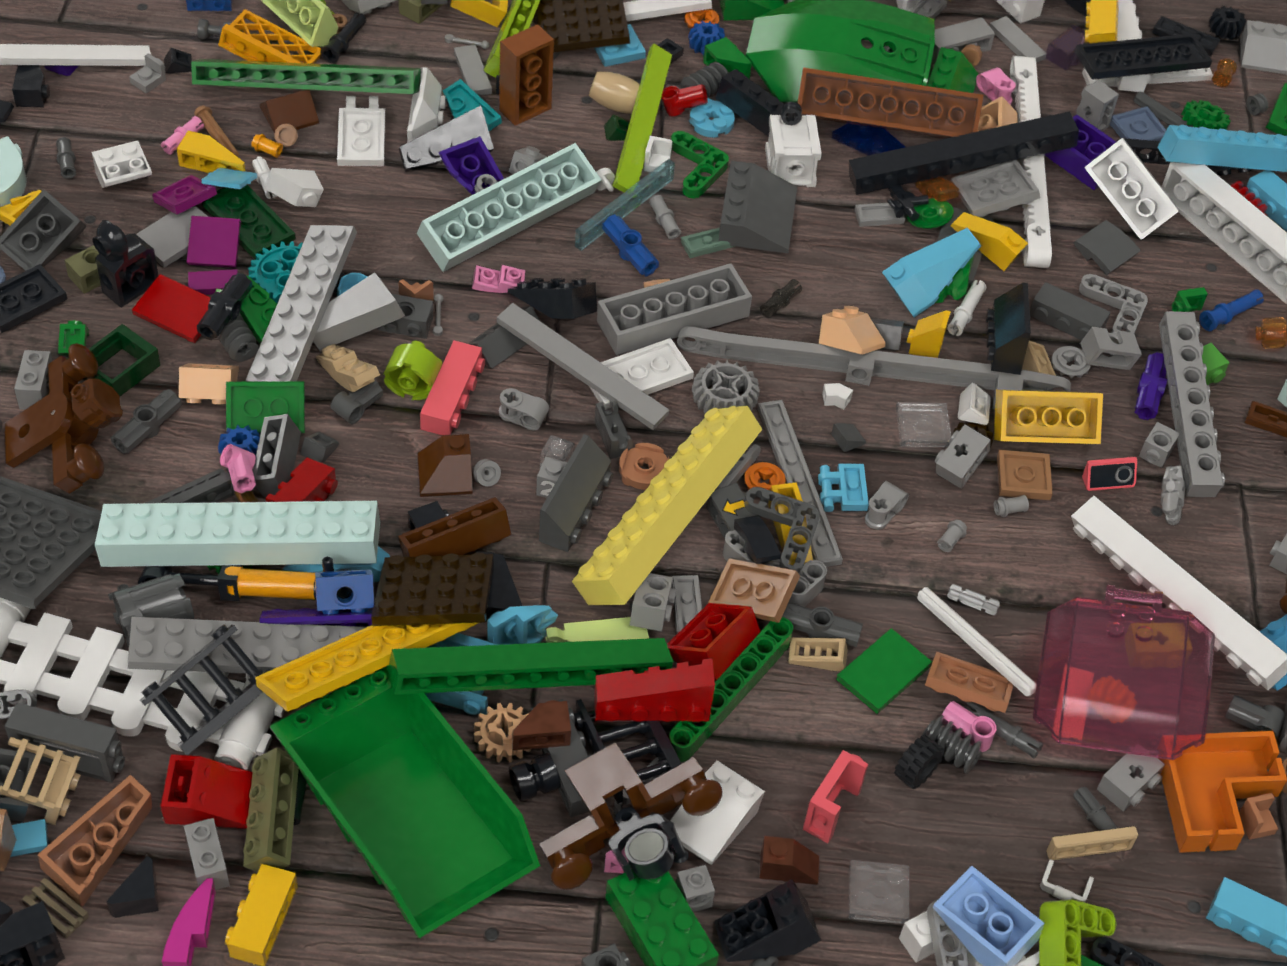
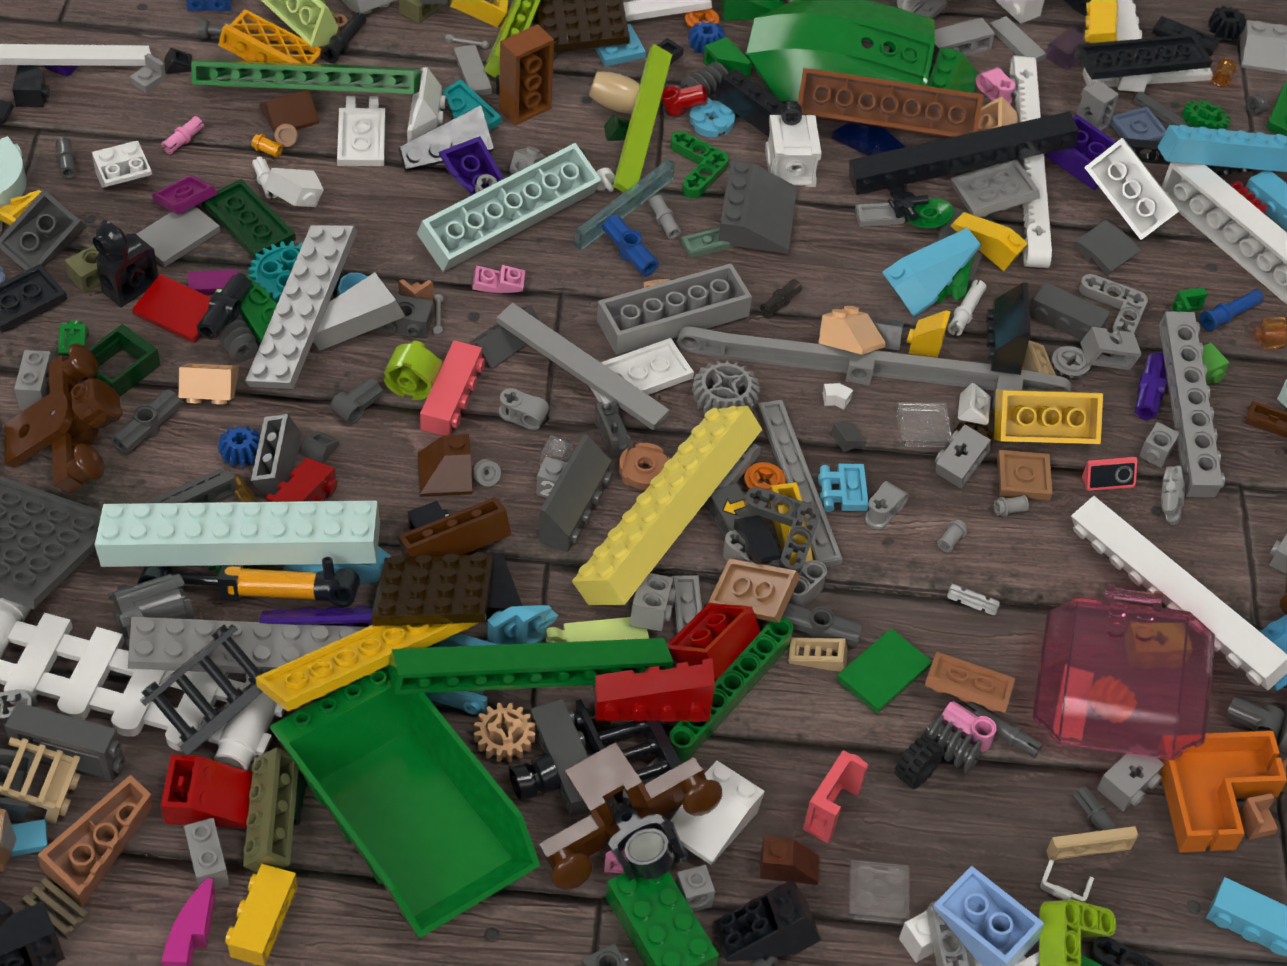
(136, 893): black slope -> none
(206, 154): yellow slope -> none
(213, 241): magenta tile -> none
(214, 129): medium nougat axle -> none
(229, 178): medium azure piece -> none
(240, 466): bright pink piece -> none
(252, 401): green tile -> none
(330, 582): blue brick -> none
(346, 368): tan slope -> none
(544, 727): copper slope -> none
(557, 297): black slope -> none
(657, 152): white panel -> none
(938, 188): clear orange slope -> none
(972, 53): medium nougat tile -> none
(977, 642): white axle -> none

